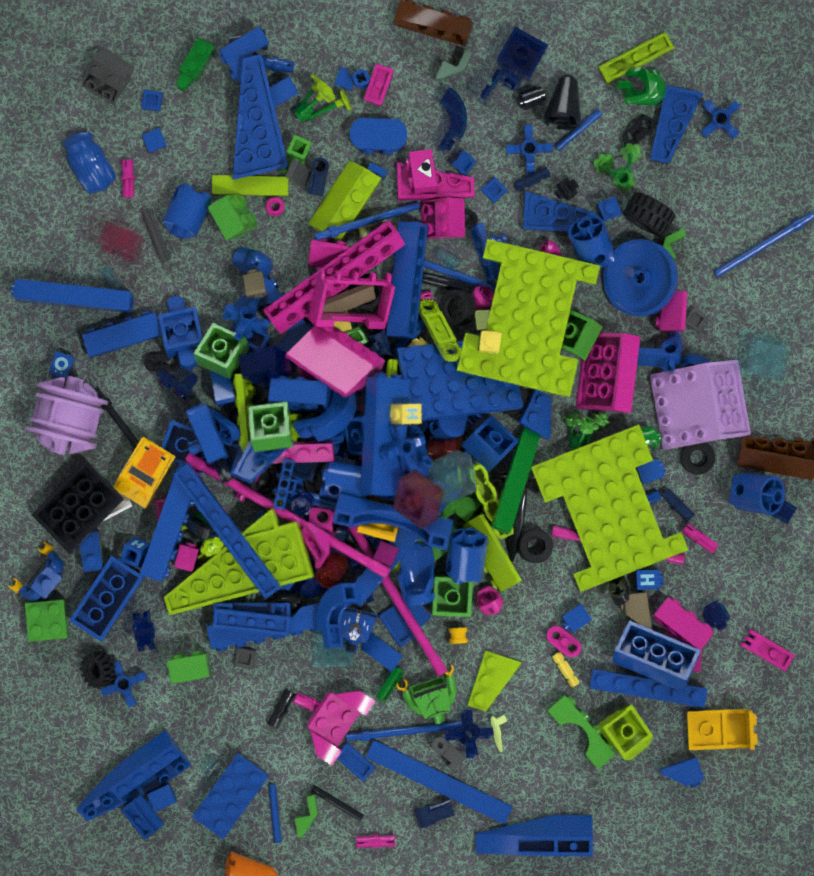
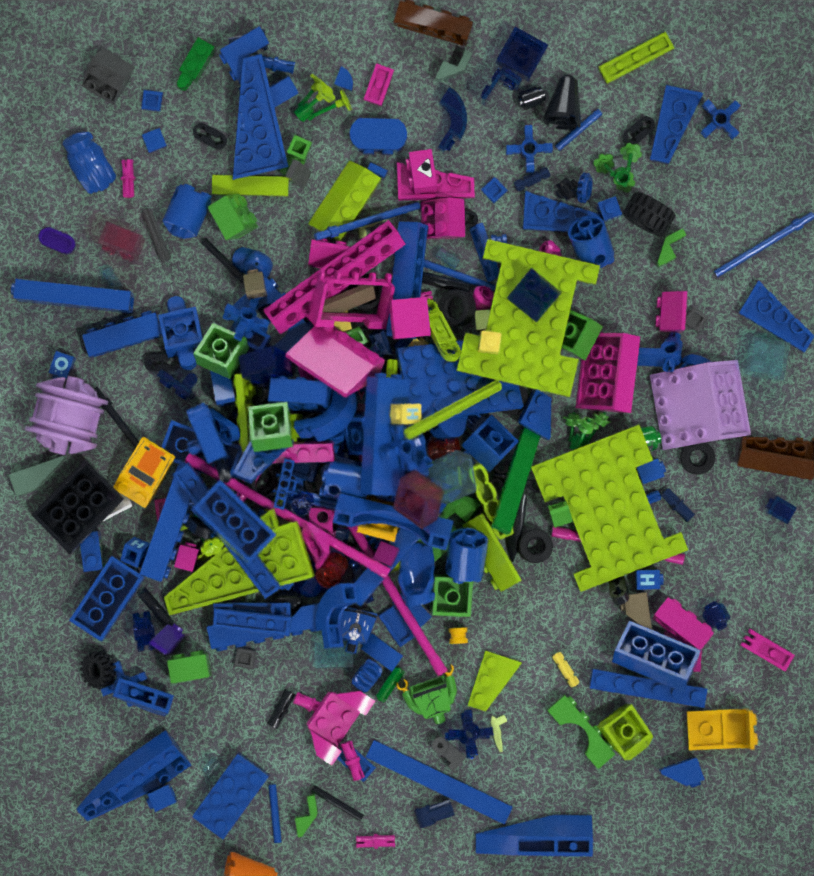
(32, 478): none -> sand green slope
(44, 579): blue torso -> none
(47, 620): bright green brick -> none
(57, 240): none -> dark purple tile
(142, 817): blue plate -> none
(143, 697): none -> blue slope
(158, 611): none -> black piece
(168, 639): none -> dark purple slope
(207, 140): none -> black beam
(218, 255): none -> black bar
(233, 522): none -> blue brick
(279, 211): dark pink plate -> none
(318, 179): dark blue piece -> none
(352, 760): none -> dark pink pin
(363, 84): blue bush -> none
(366, 675): none -> blue gear
(366, 735): blue bar -> none
(409, 318): none -> dark pink tile
(452, 410): none -> lime axle
(463, 163): blue tile -> none
(489, 604): dark pink piece -> none
(534, 295): none -> clear blue plate
(560, 514): none -> bright green slope
(563, 641): dark pink plate -> none
(575, 618): blue brick -> none
(584, 187): none -> blue gear
(640, 278): blue dish -> none
(653, 91): green piece -> none
(699, 538): dark pink axle -> none
(757, 493): blue cylinder -> none
(775, 318): none -> blue wing

